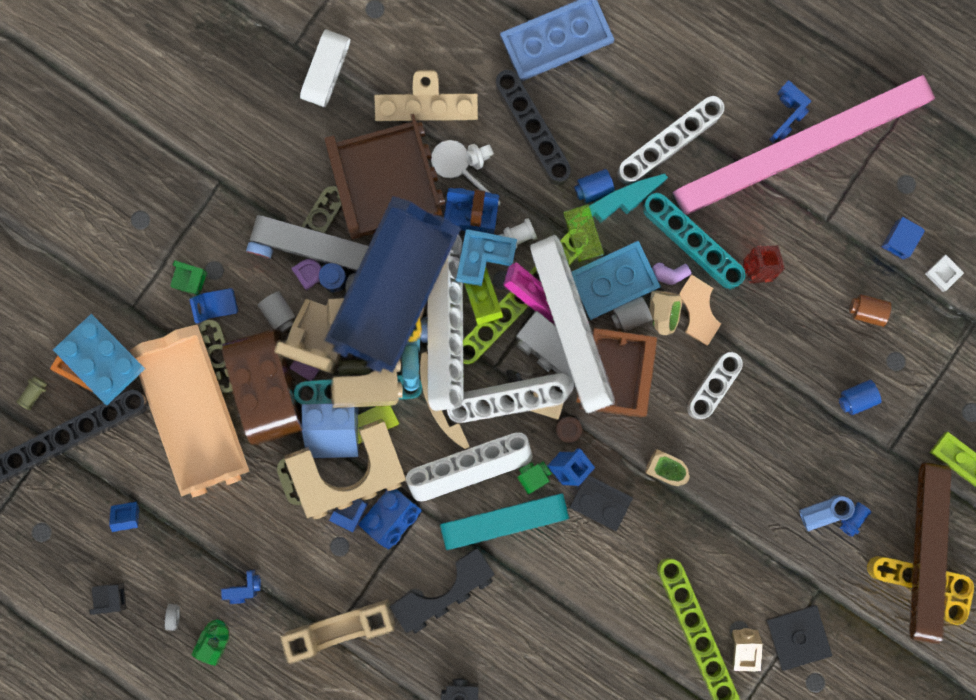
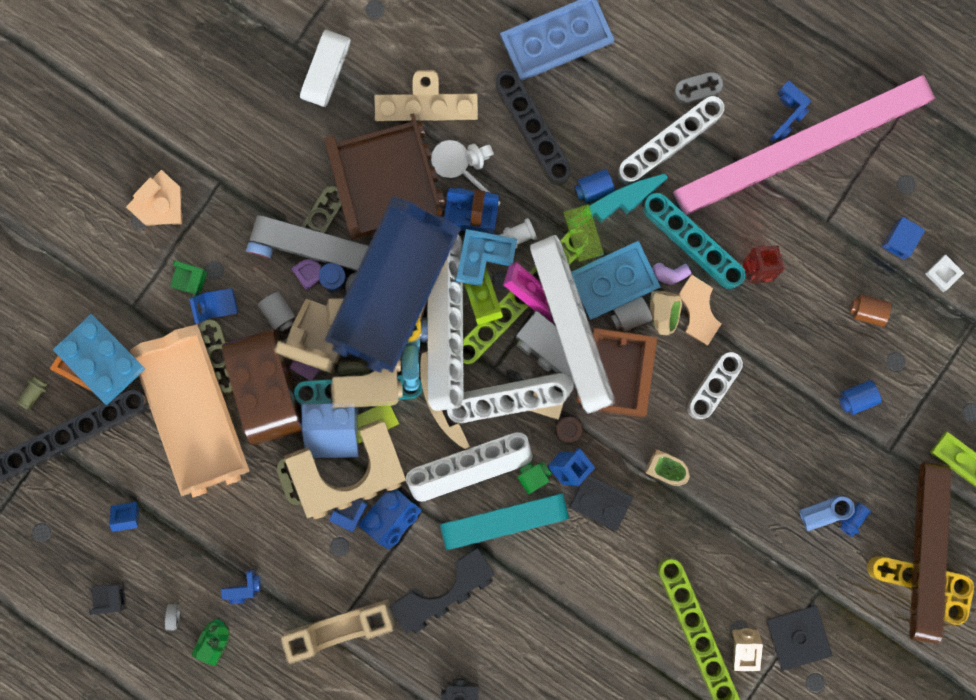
(158, 201): none -> light nougat plate
(696, 82): none -> light grey beam

